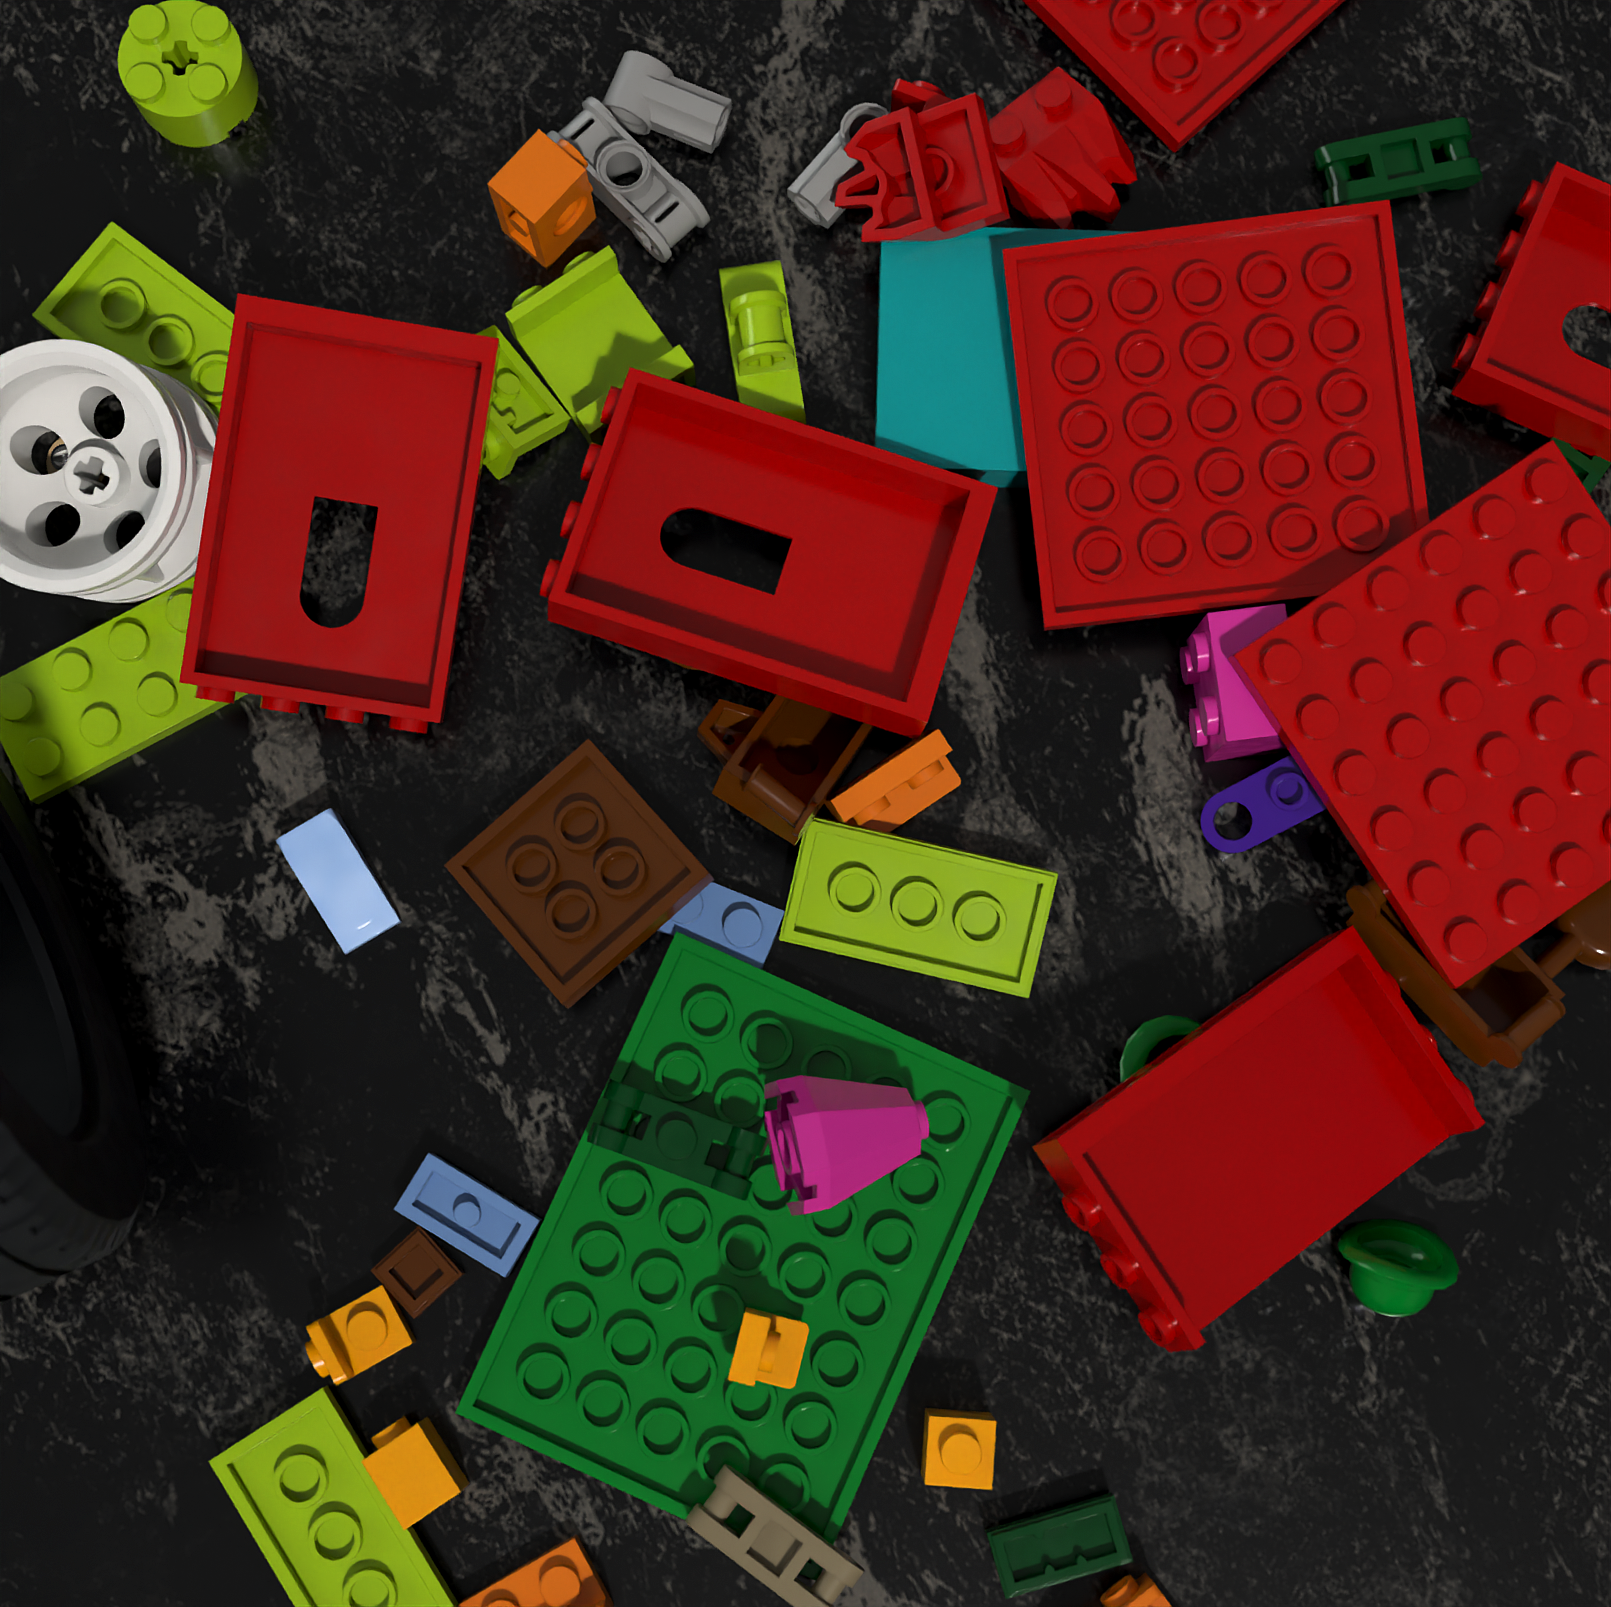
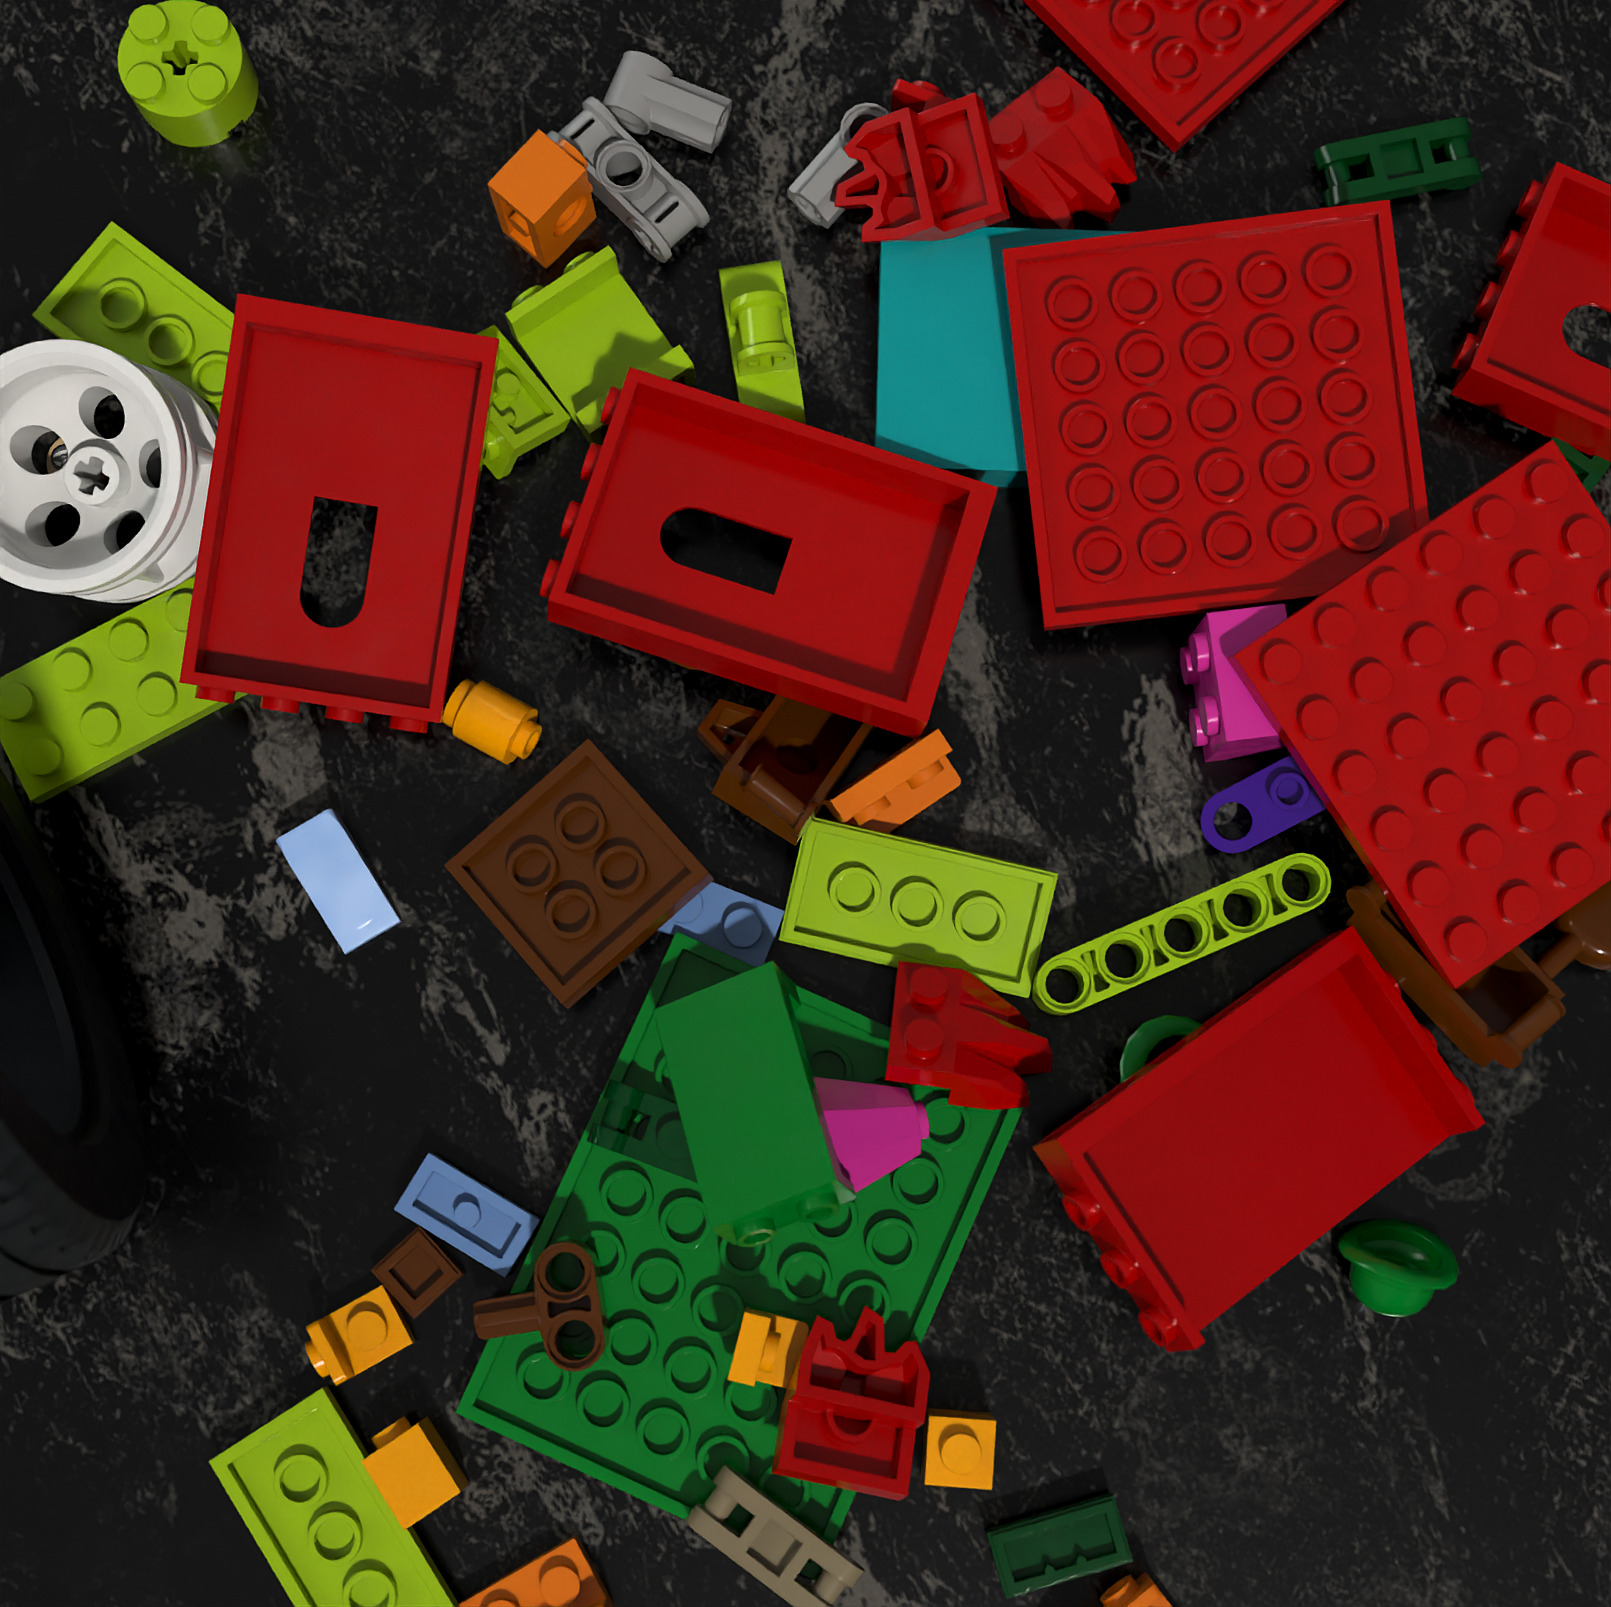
(492, 721): none -> light orange brick
(550, 1308): none -> reddish brown beam
(751, 1107): none -> green panel
(853, 1410): none -> red plate
(961, 1038): none -> red plate
(1206, 918): none -> lime beam

